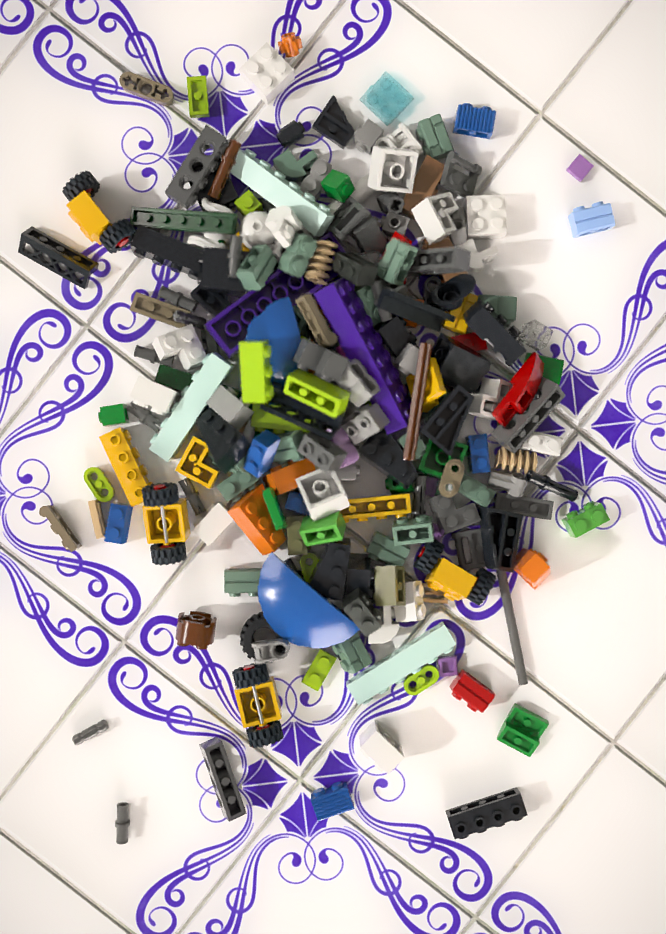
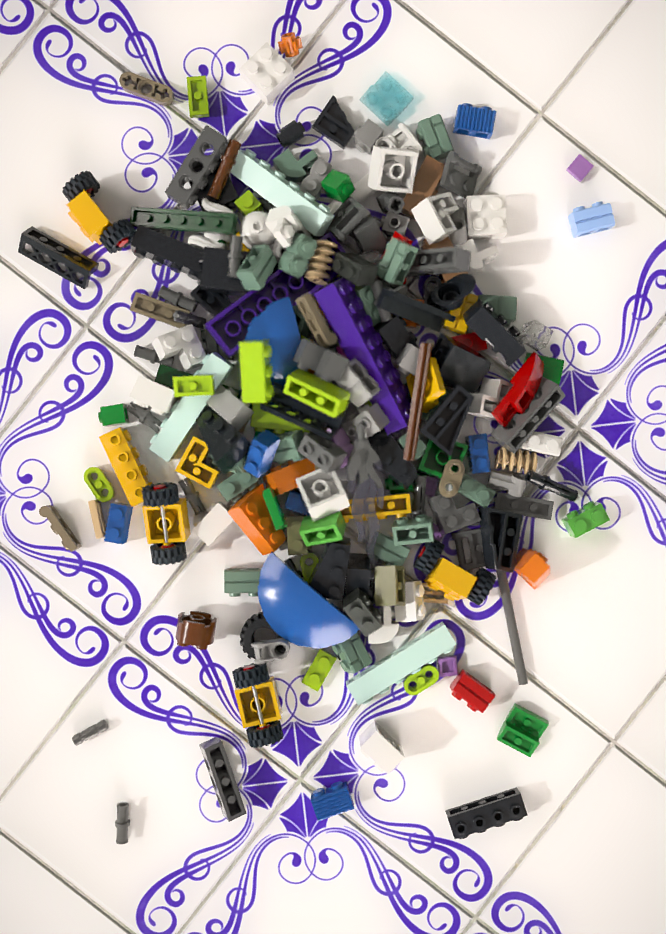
(193, 385): none -> lime plate
(367, 485): none -> piece

